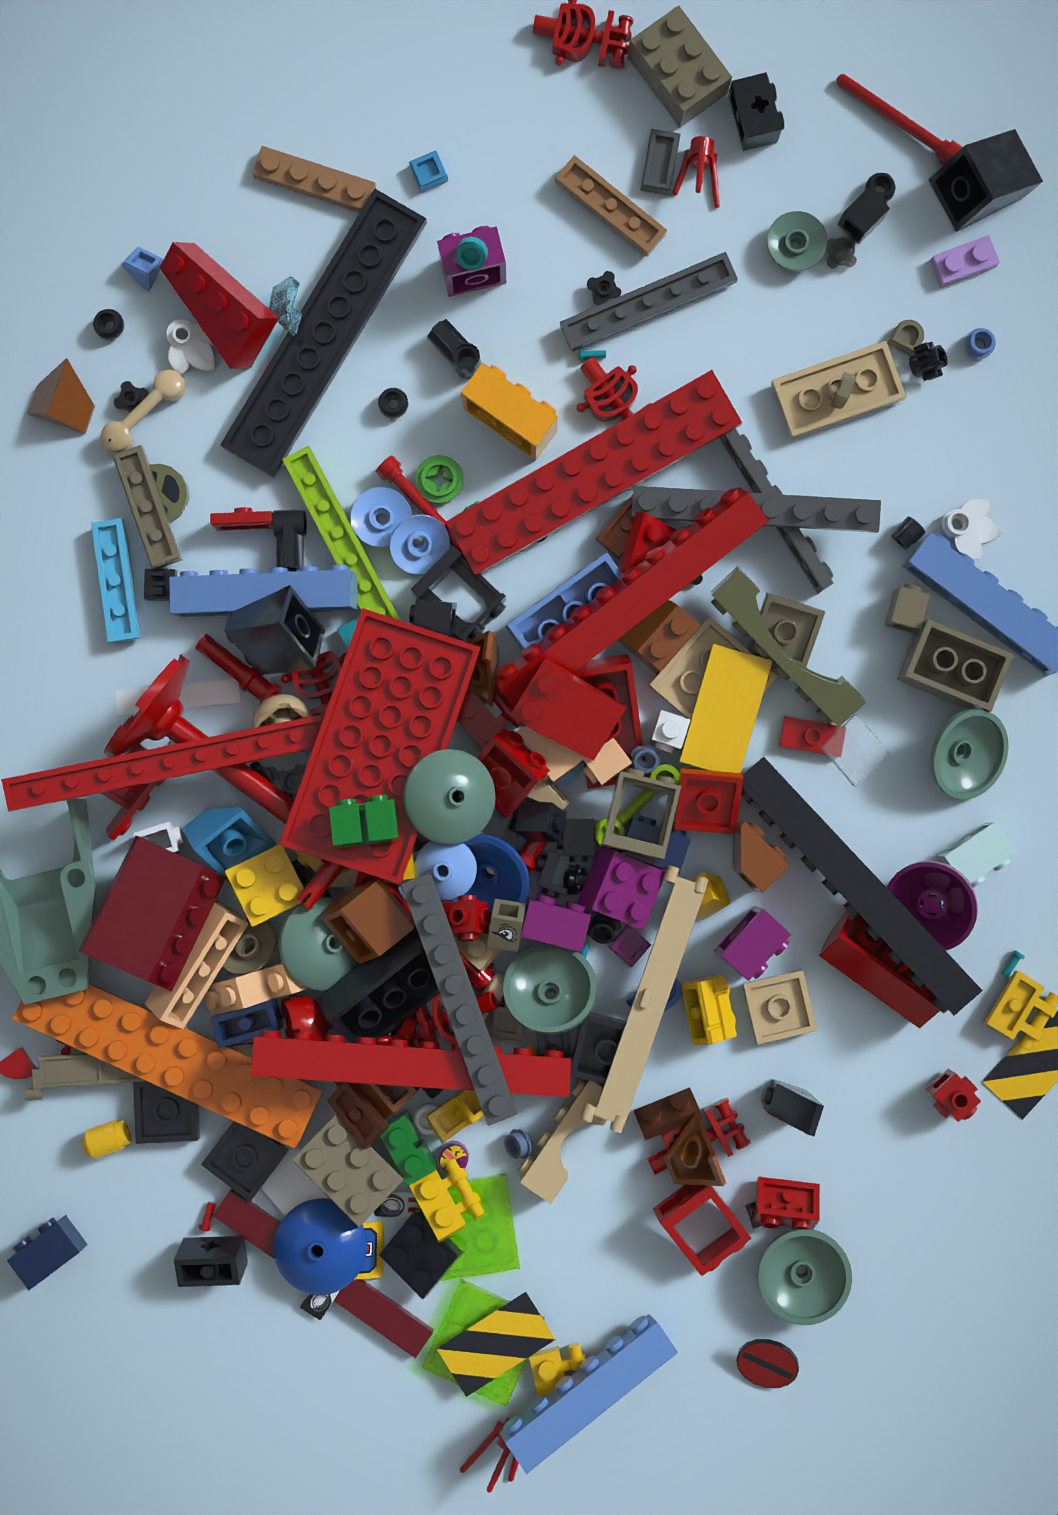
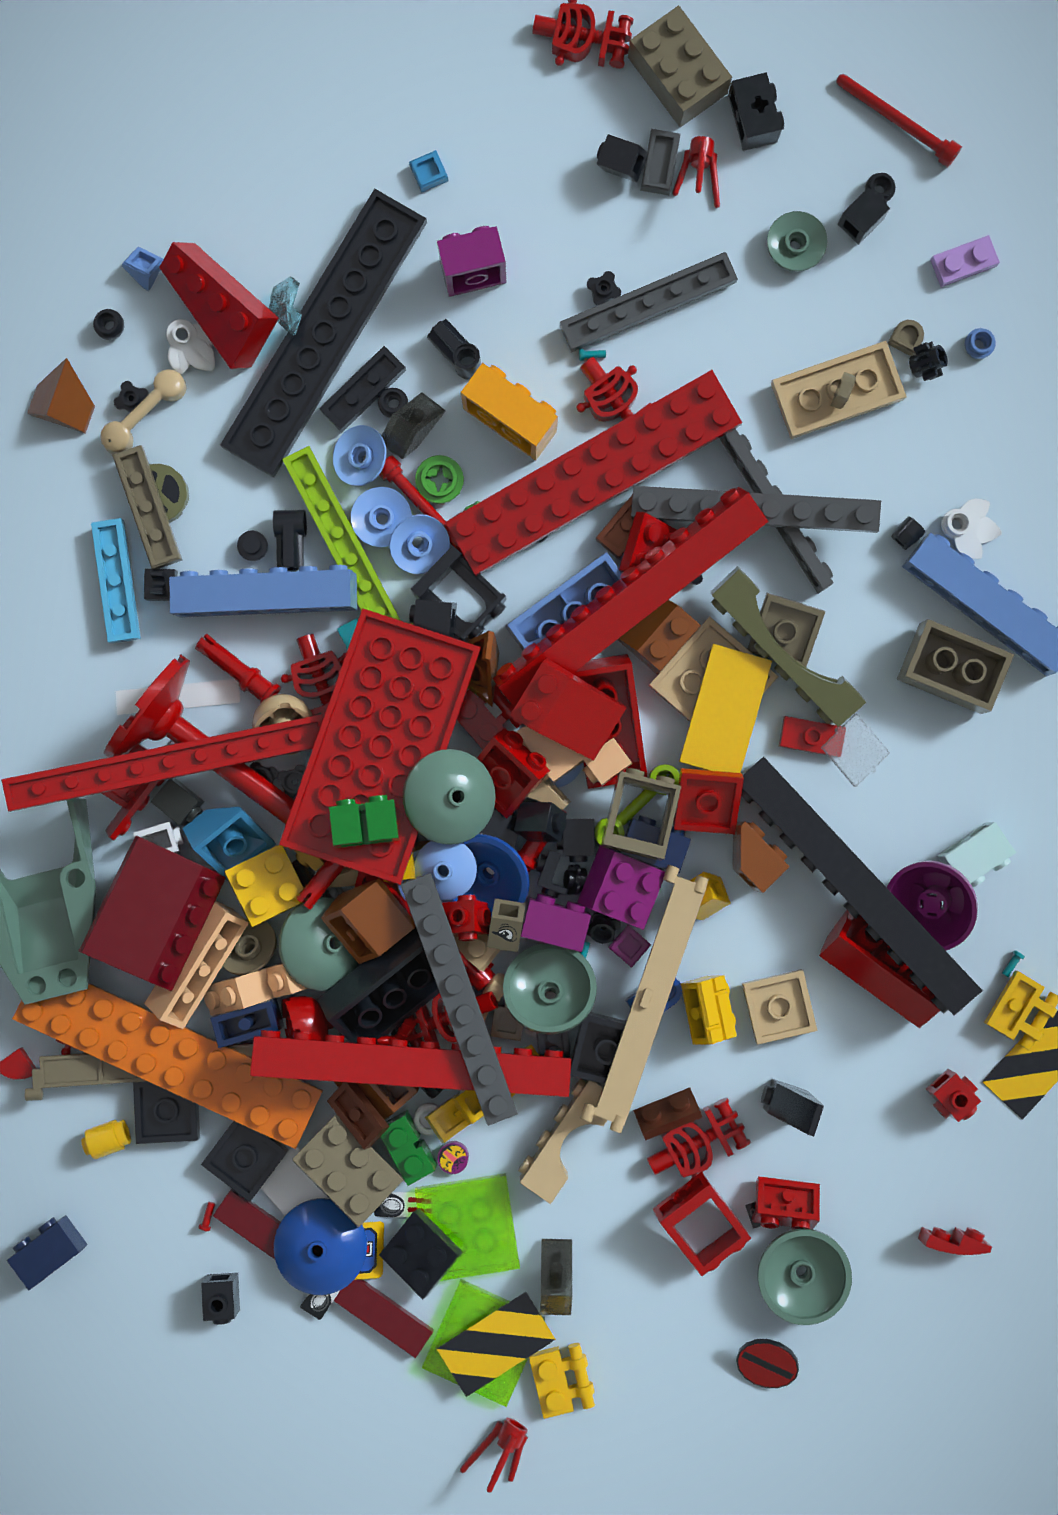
(178, 802): none -> pearl dark grey brick
(211, 1261): black brick -> none
(220, 1297): none -> black brick
(242, 519): red plate -> none
(252, 545): none -> black plate
(276, 633): black slope -> none
(312, 179): medium nougat plate -> none
(349, 455): none -> light blue dish
(363, 389): none -> black plate
(411, 425): none -> clear smoke slope
(438, 1205): yellow plate -> none
(471, 253): teal tile -> none
(518, 1144): sand blue plate -> none
(556, 1277): none -> clear smoke slope
(587, 1392): medium blue brick -> none
(610, 205): medium nougat plate -> none
(621, 158): none -> black brick
(652, 761): sand blue plate -> none
(669, 731): white brick -> none
(693, 1157): dark orange slope -> none
(753, 943): magenta brick -> none
(843, 244): clear smoke plate -> none
(907, 608): dark tan brick -> none
(961, 1242): none -> red slope
(969, 754): sand green dish -> none
(985, 178): black slope -> none

